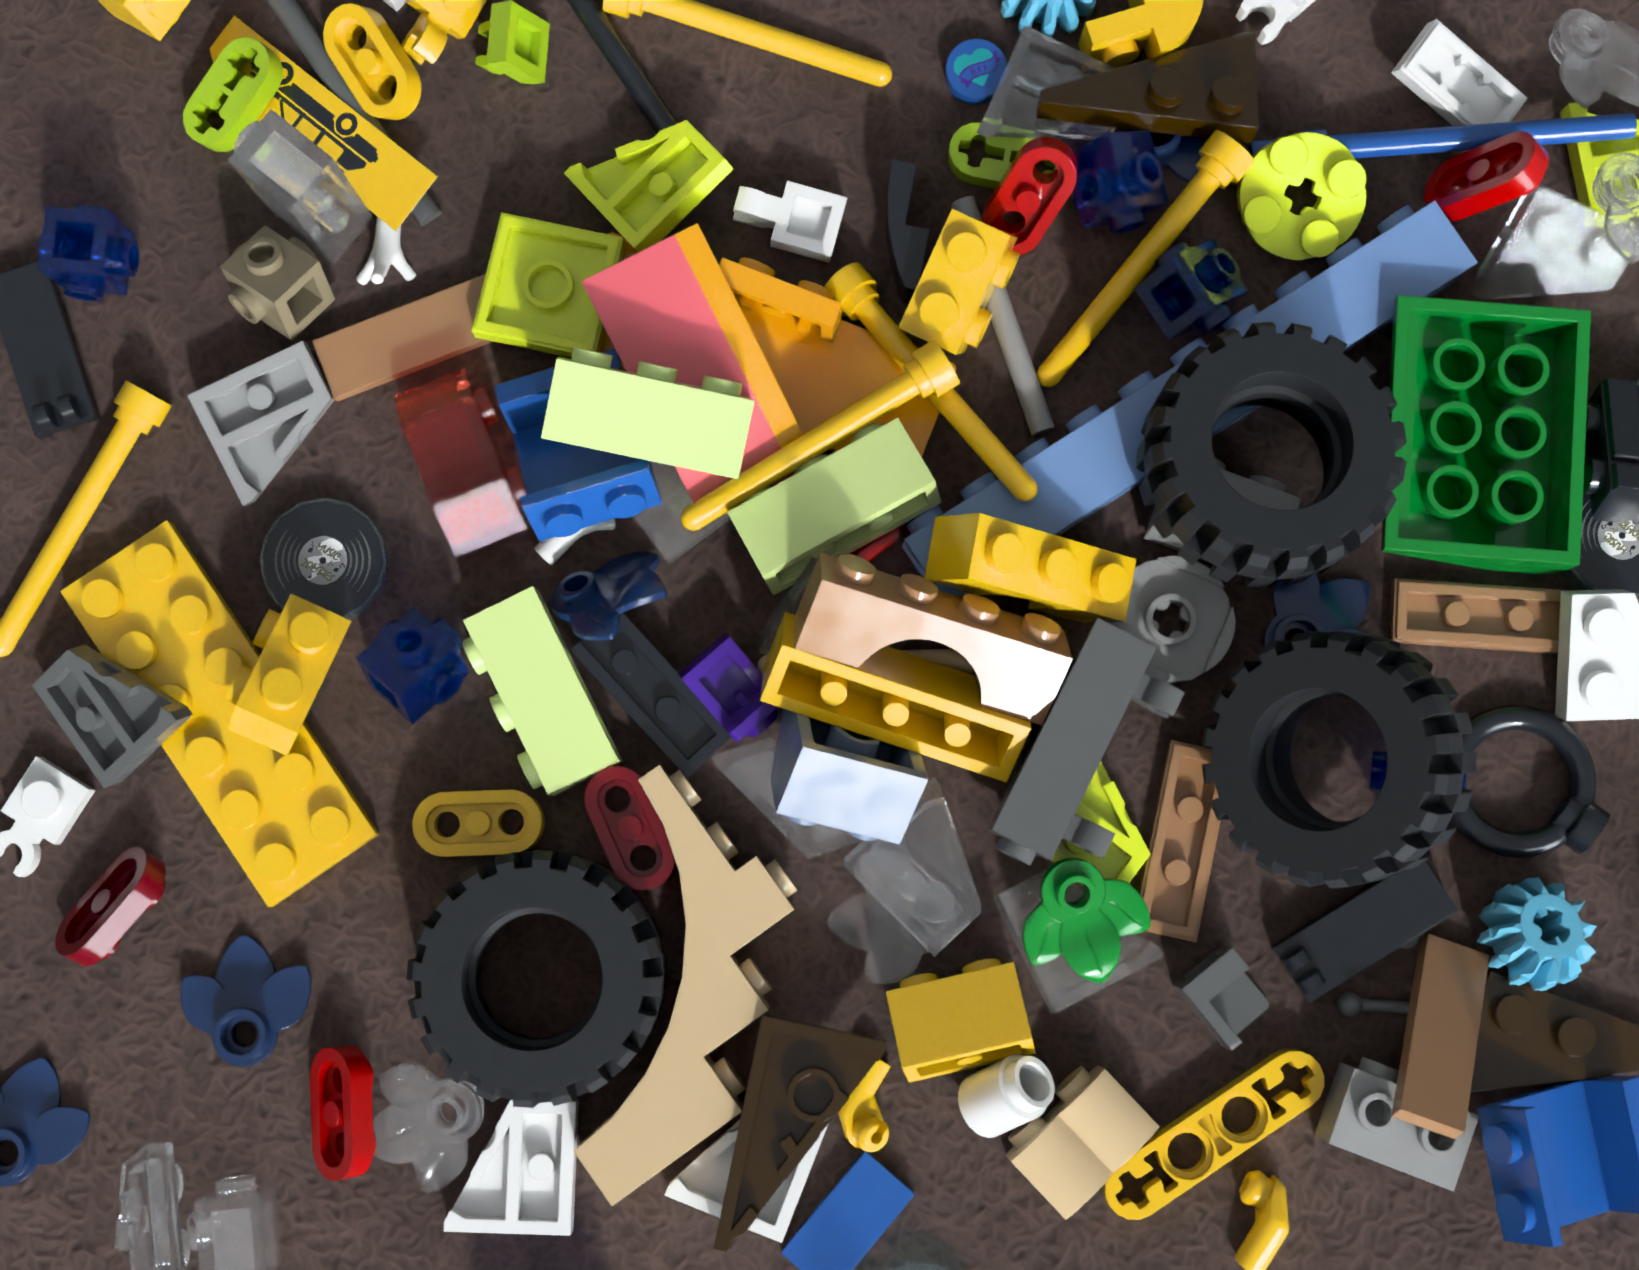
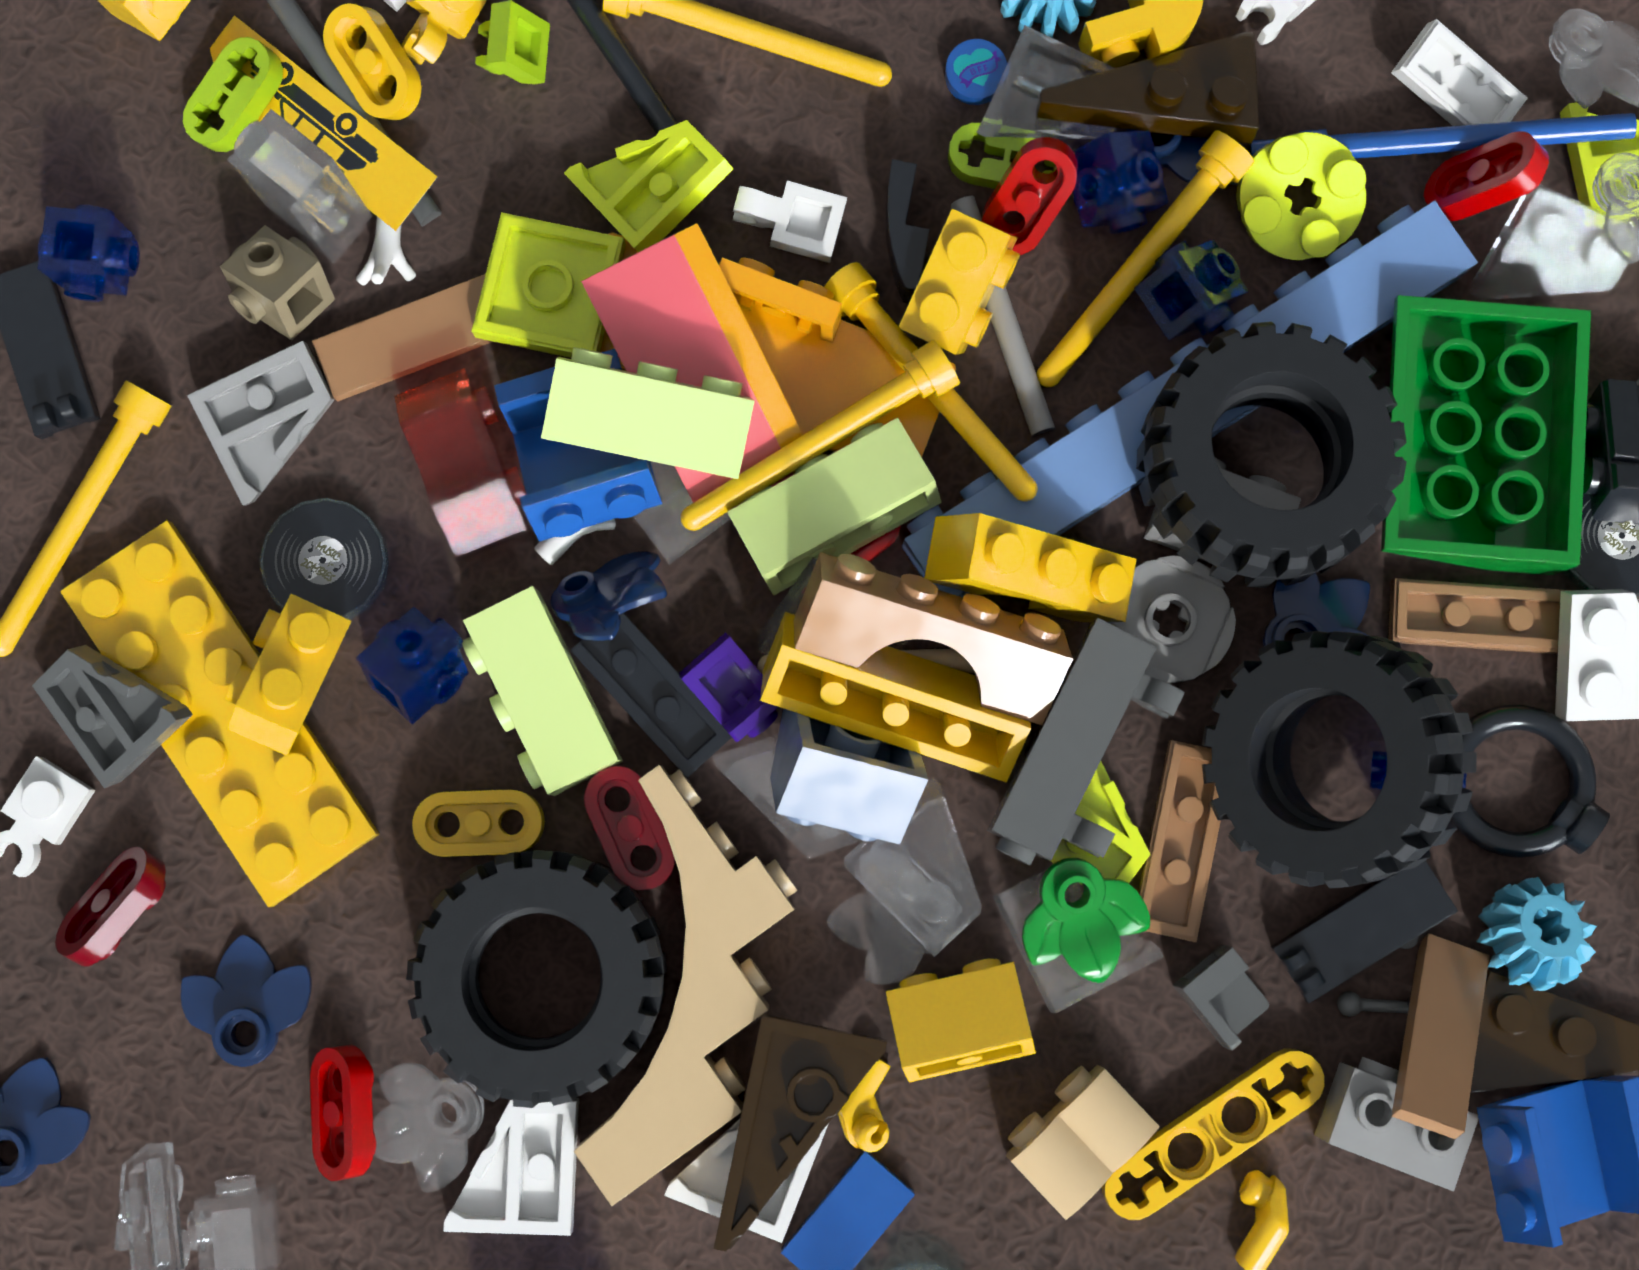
(1005, 1095): white brick -> none

